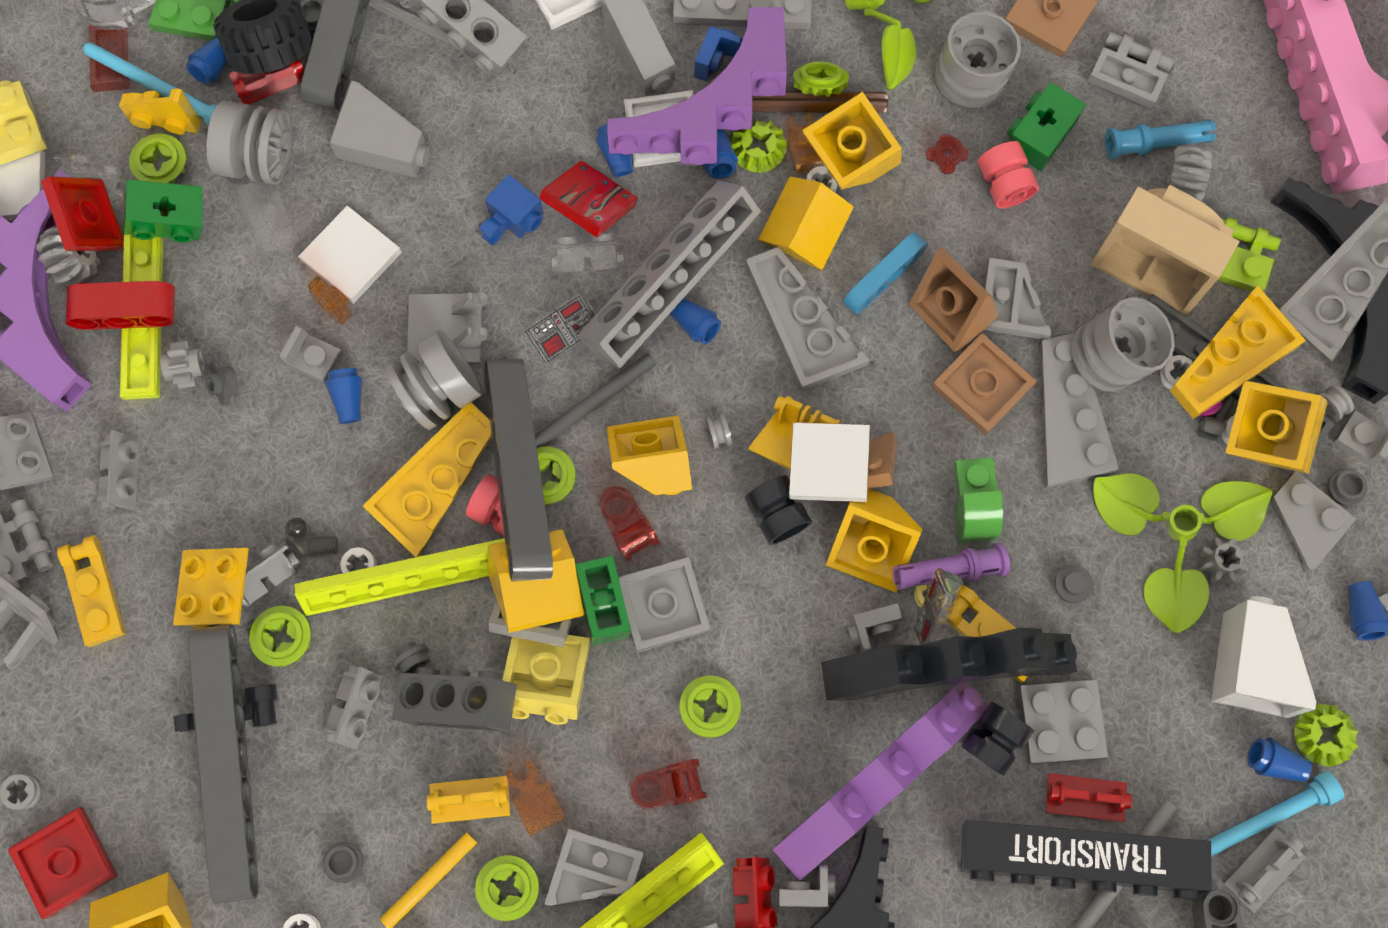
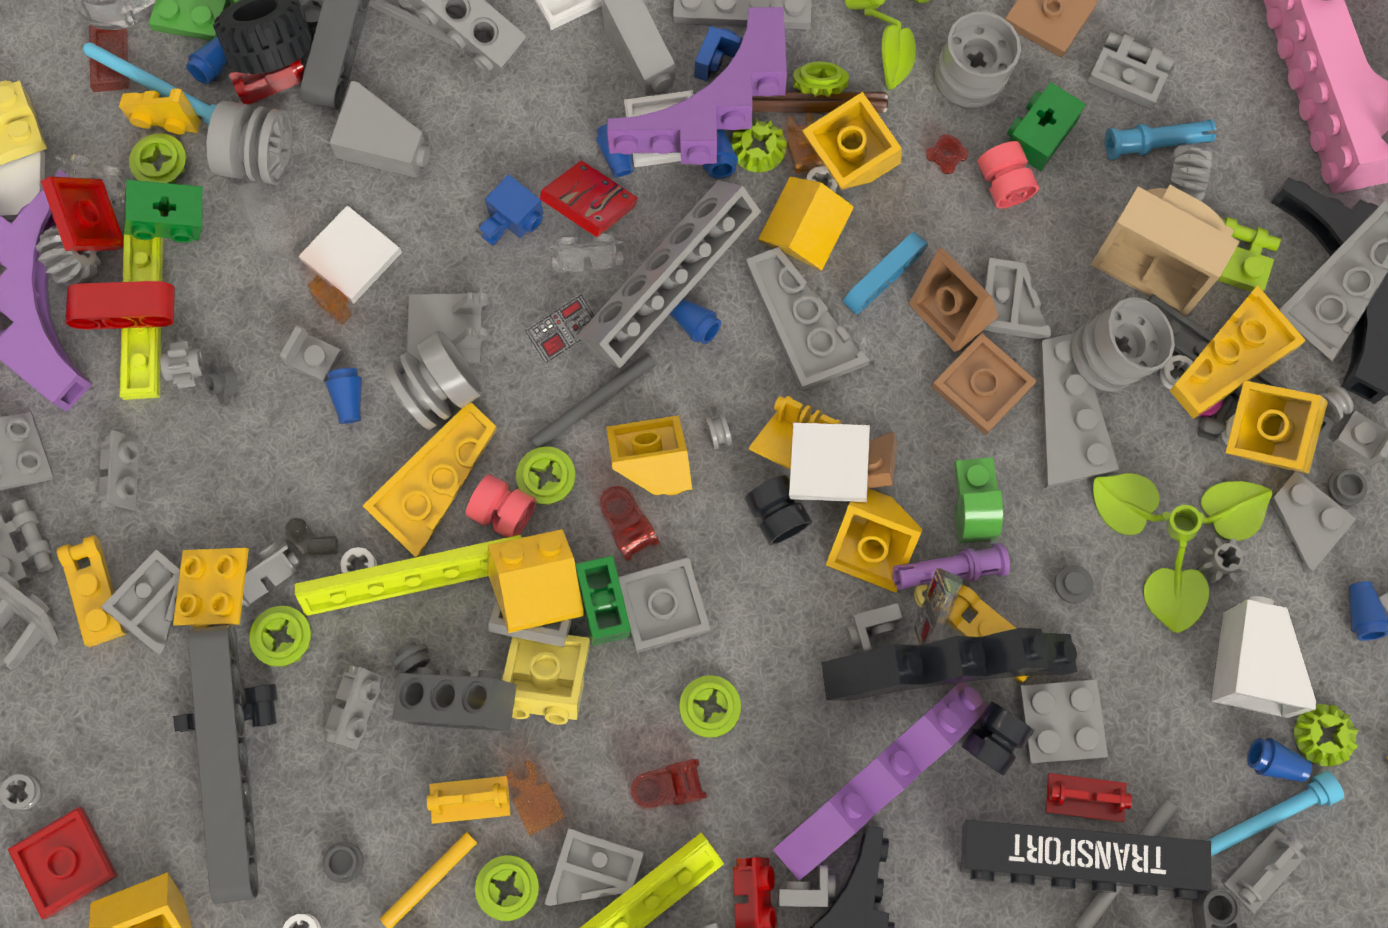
(147, 601): none -> light grey wing
(518, 471): dark grey beam -> none

